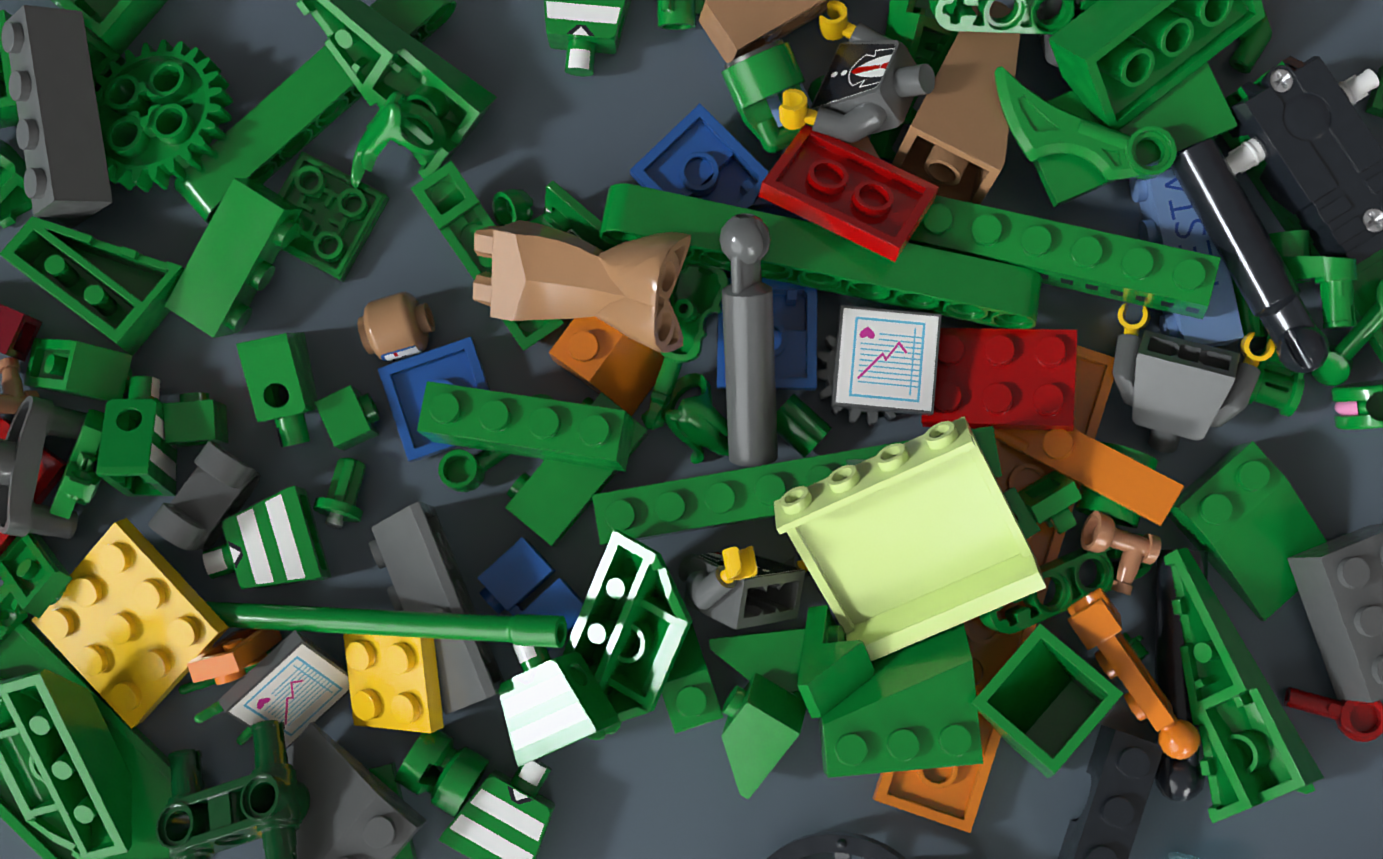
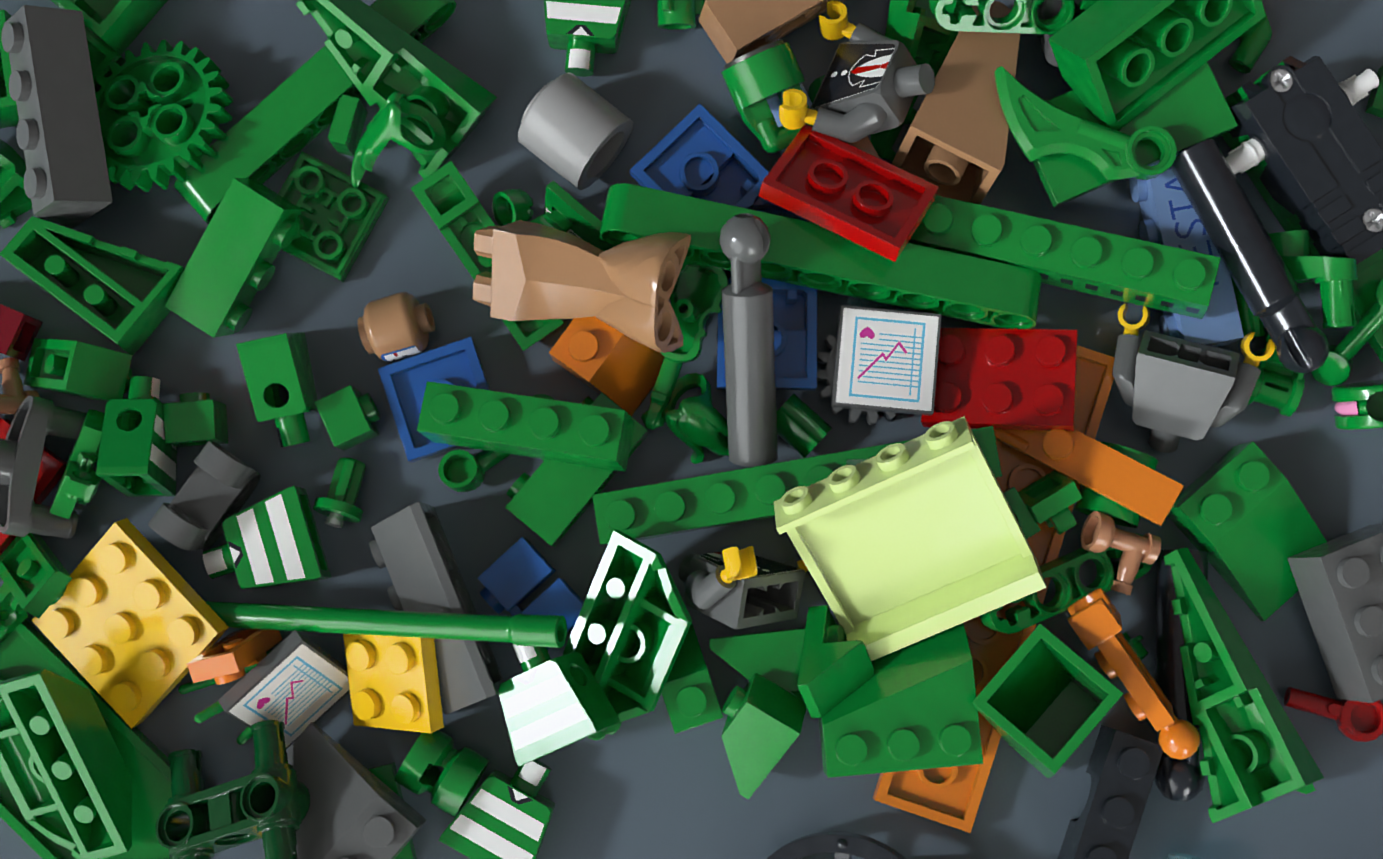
(347, 125): none -> green tile
(574, 130): none -> light grey piece

